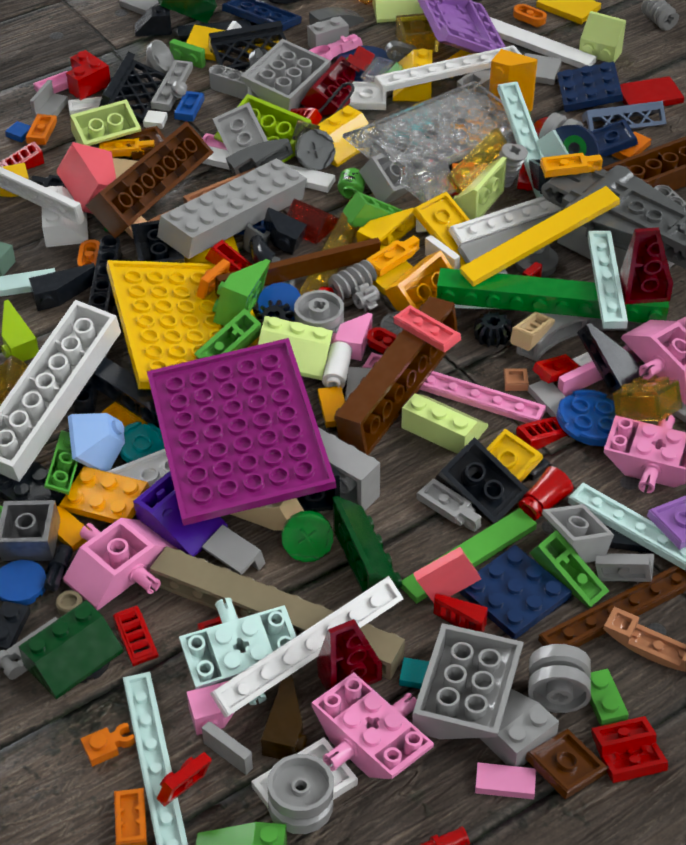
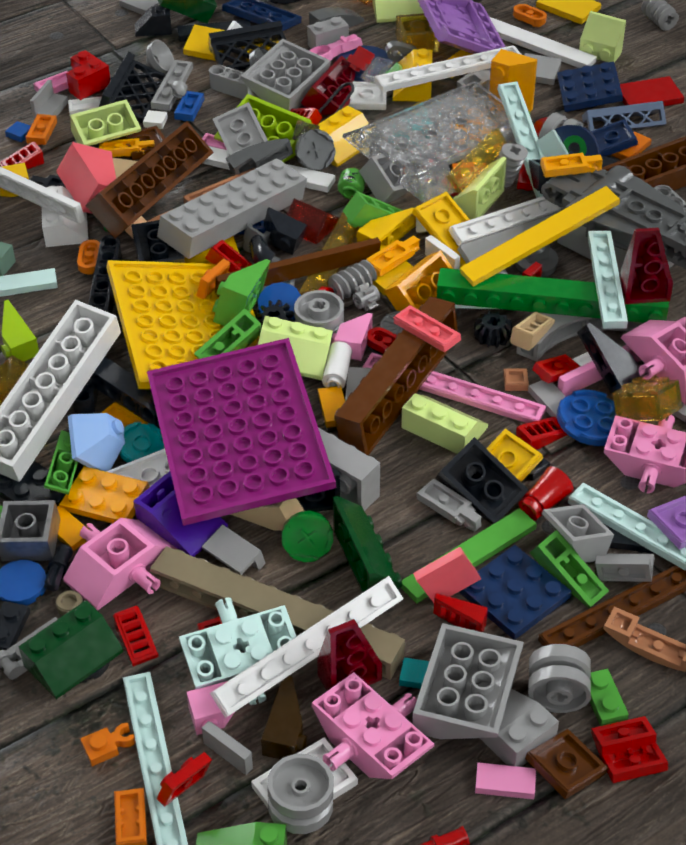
(60, 286): black slope -> none
(188, 52): bright green plate -> none

